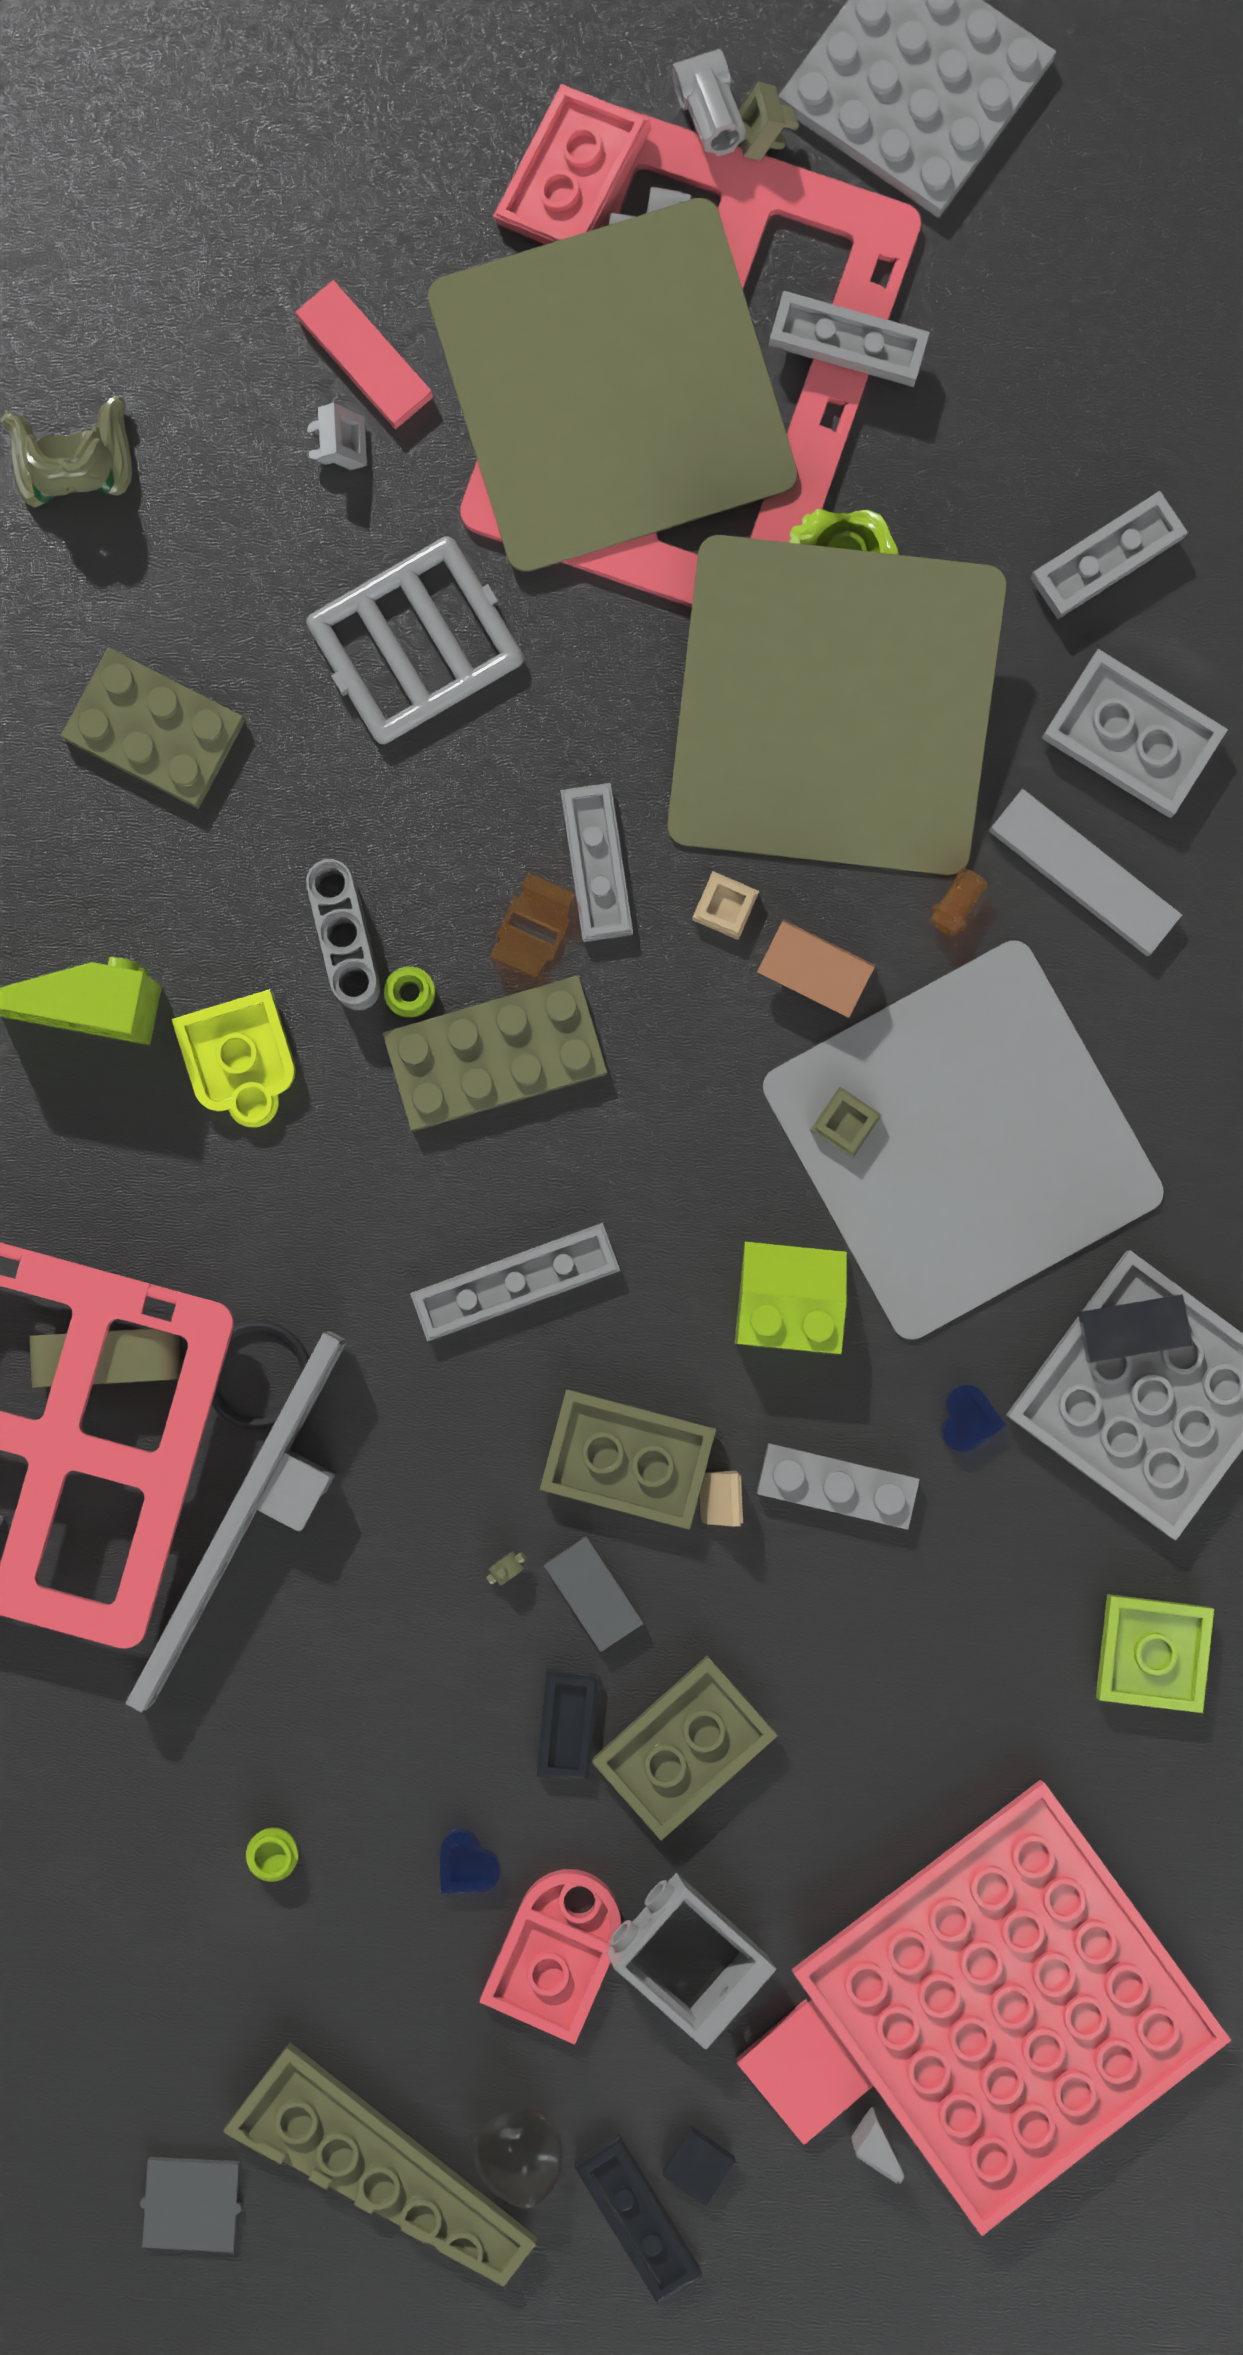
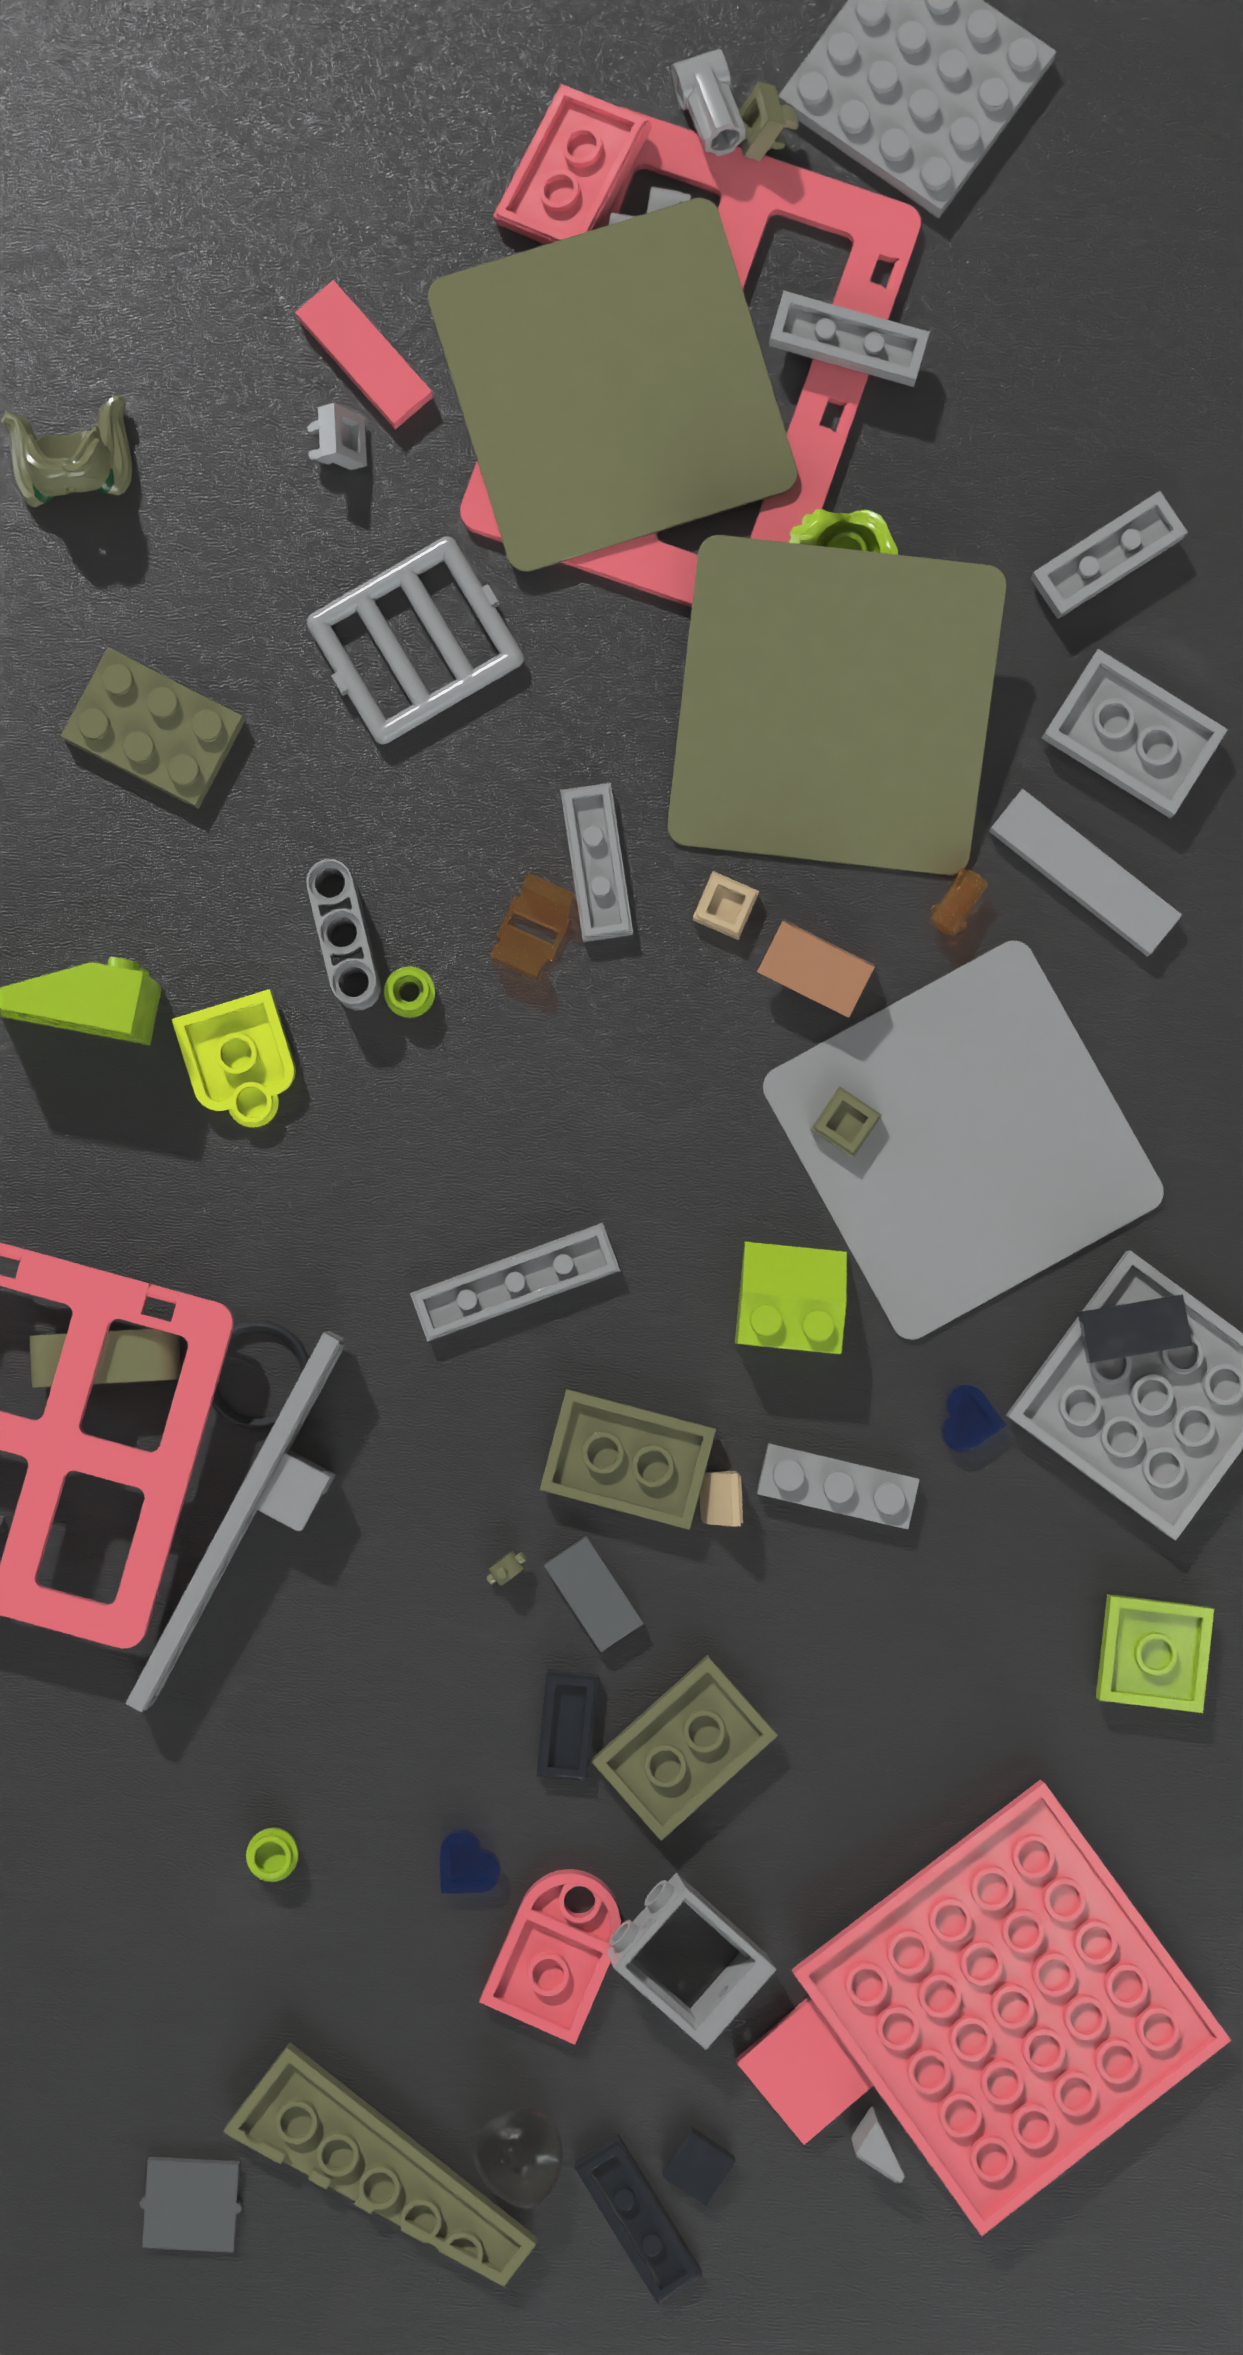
(494, 1053): olive plate -> none

